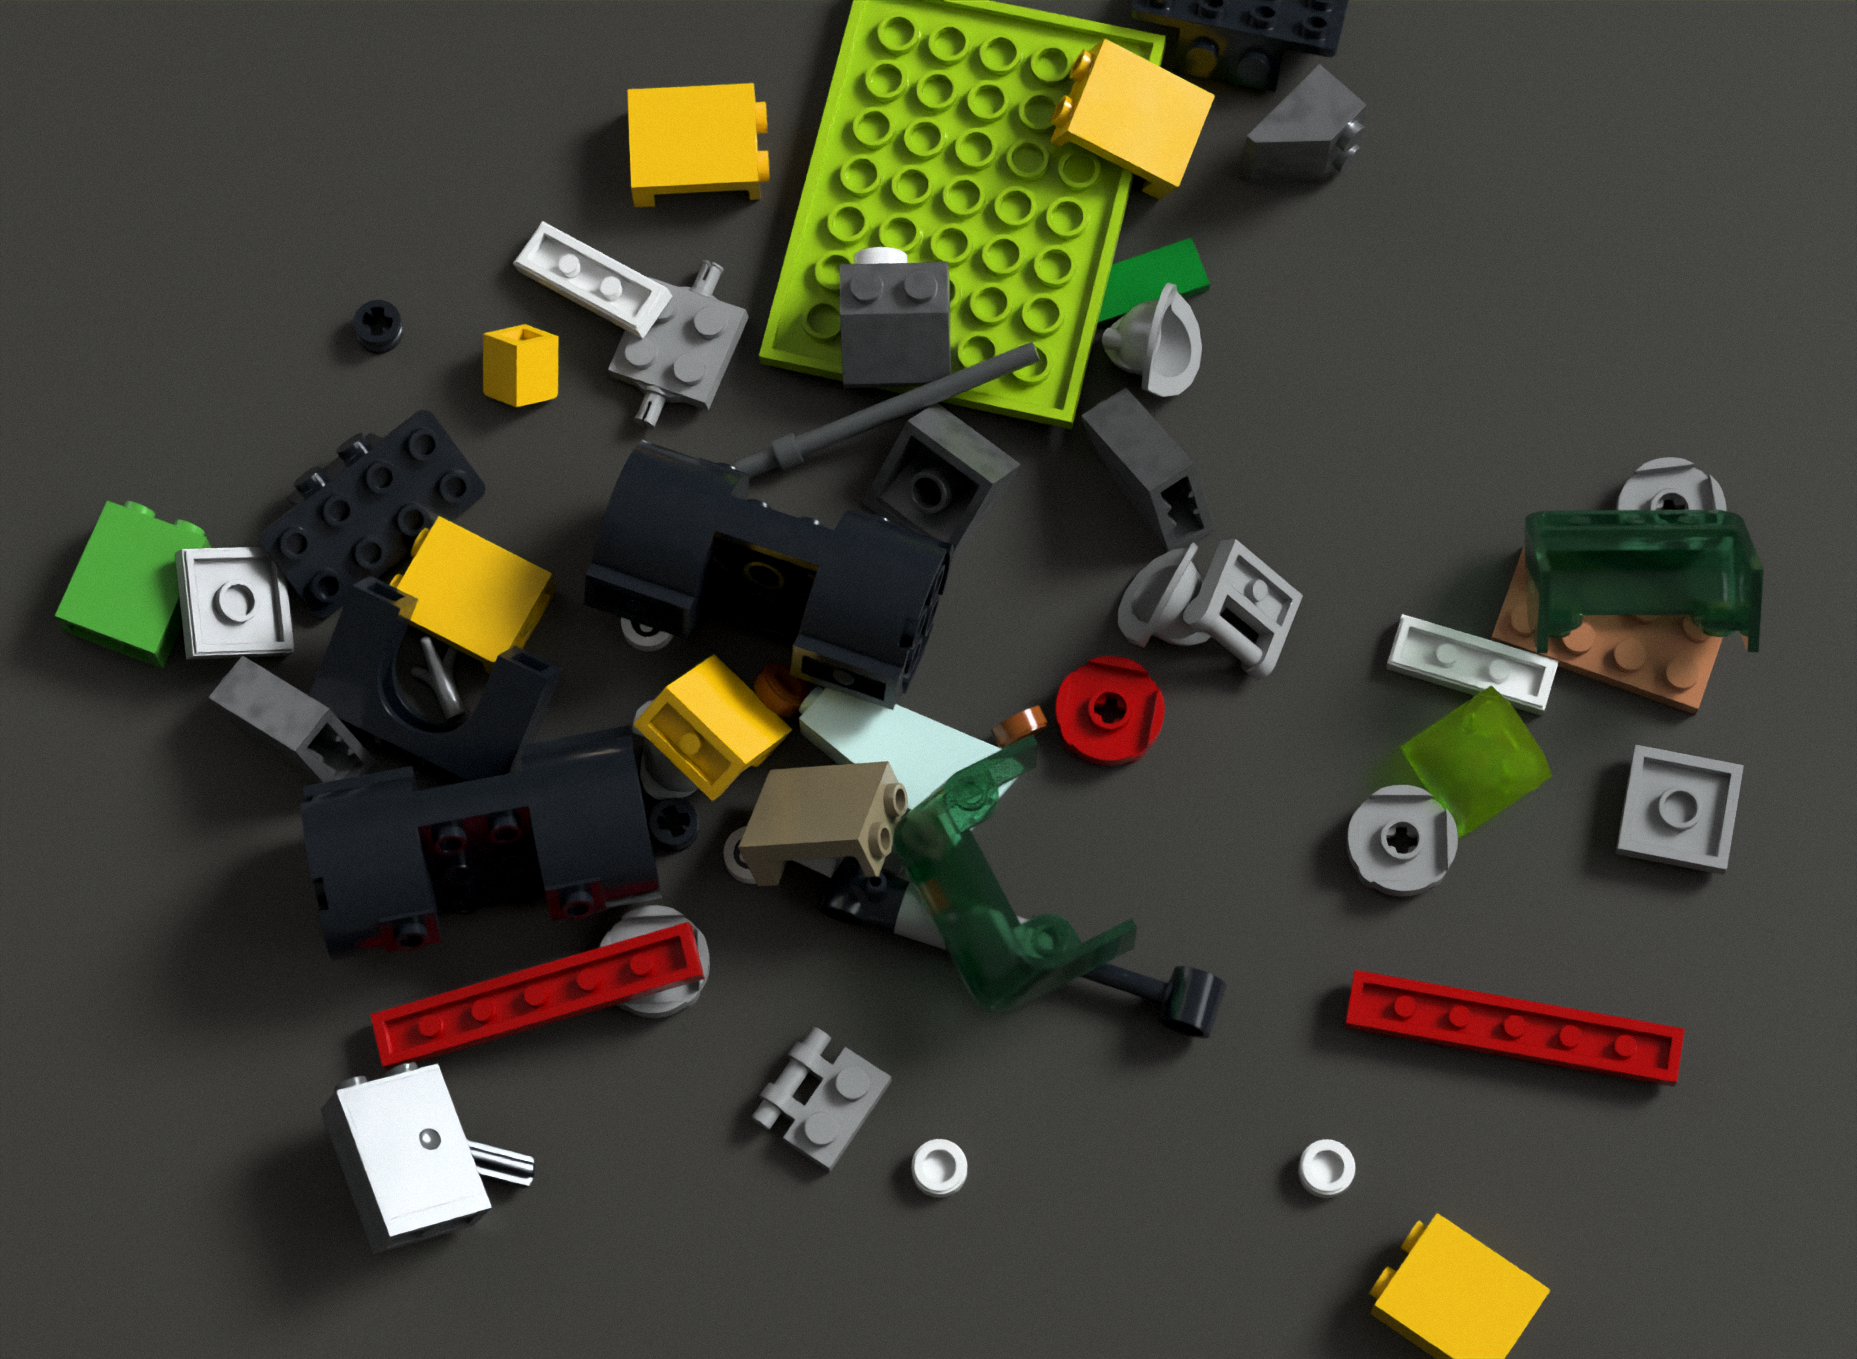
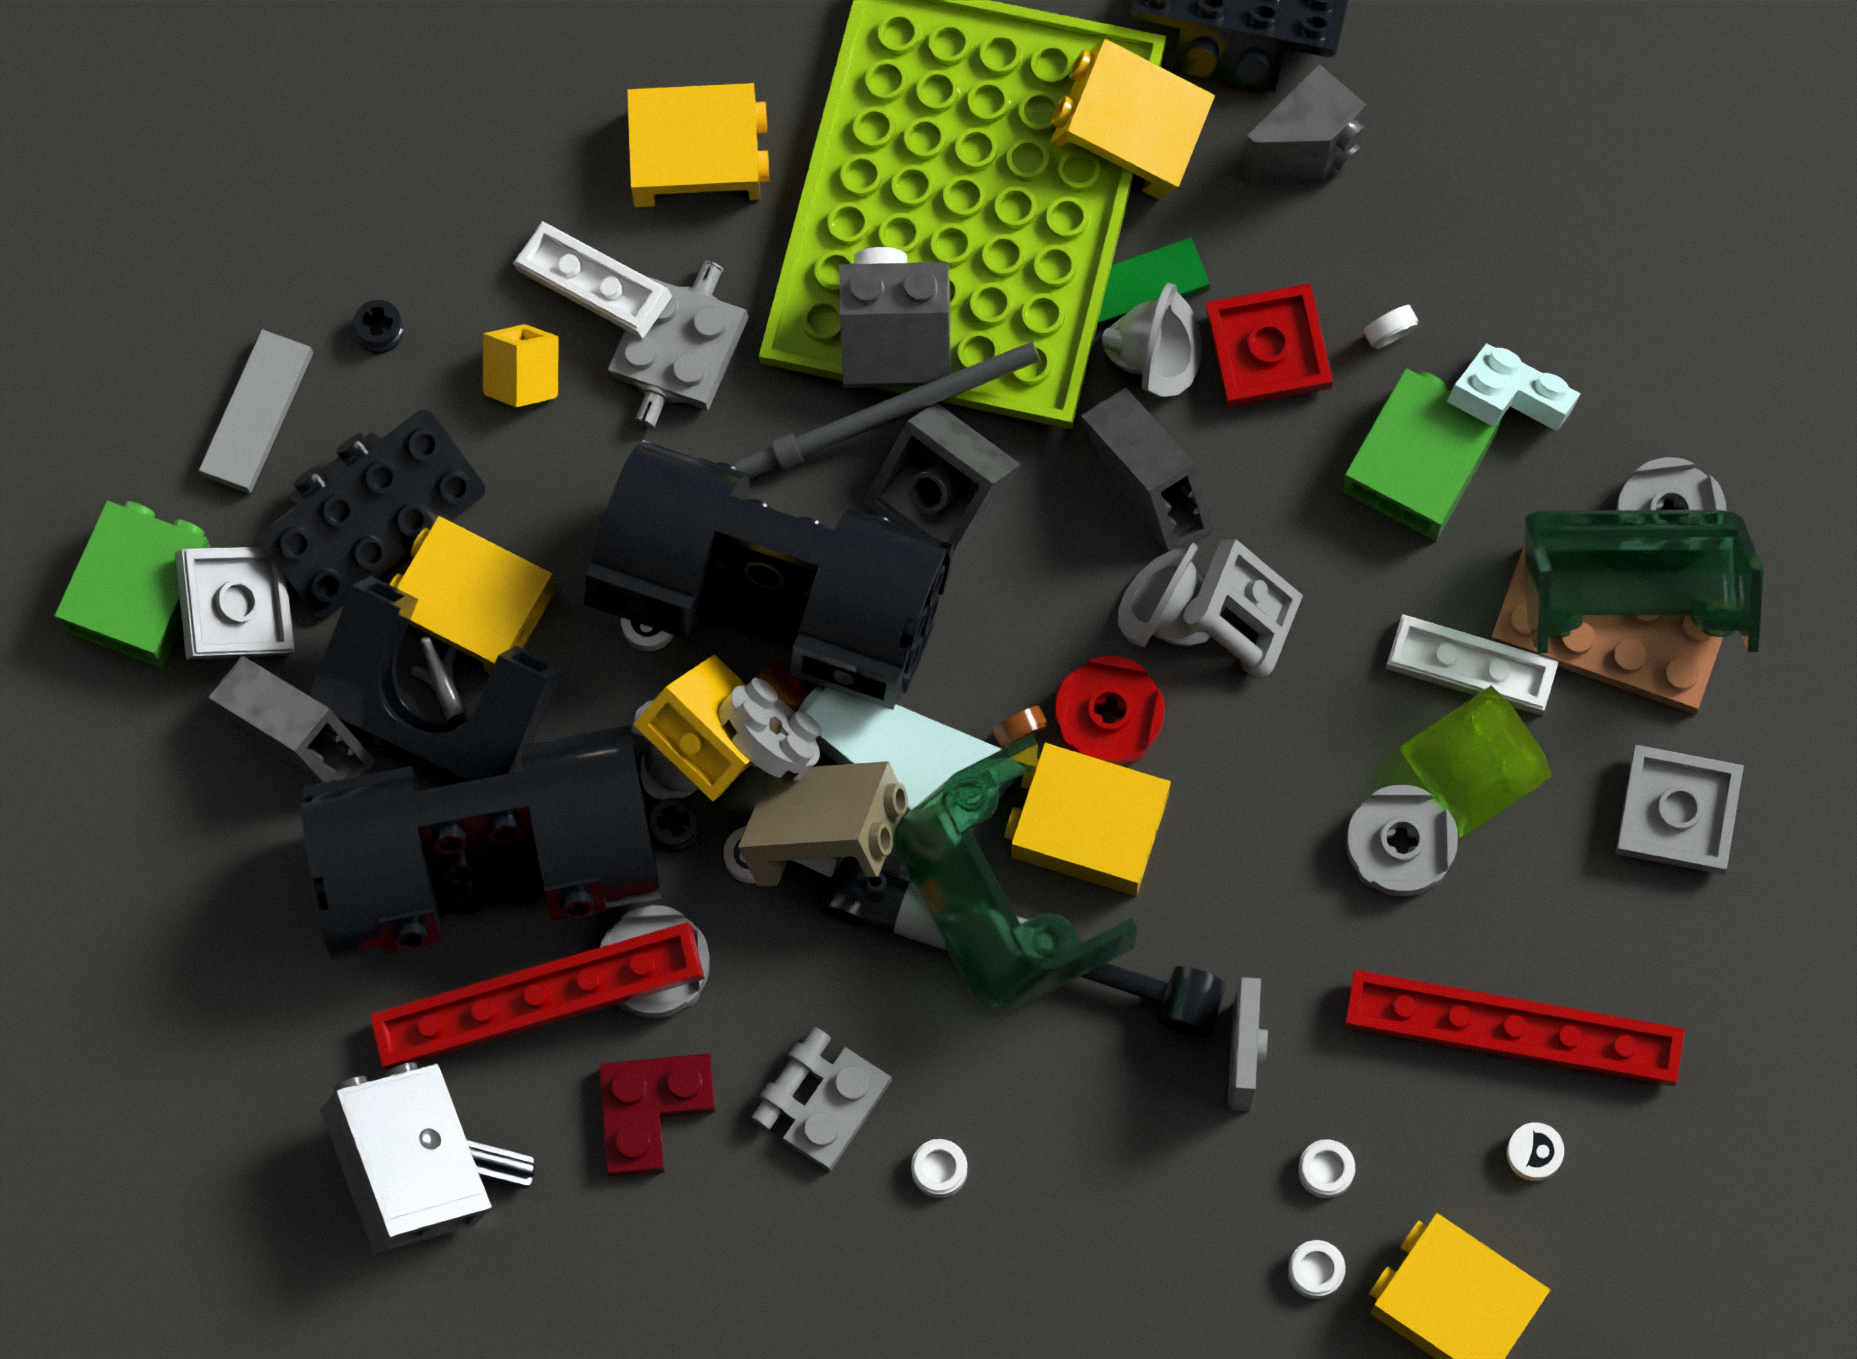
(256, 411): none -> light grey tile
(636, 1099): none -> dark red plate
(770, 730): none -> light grey plate
(1088, 819): none -> yellow brick
(1247, 1044): none -> light grey plate
(1268, 345): none -> red plate
(1316, 1269): none -> white tile
(1391, 327): none -> white tile
(1418, 455): none -> bright green brick
(1502, 381): none -> light aqua plate
(1535, 1151): none -> white tile

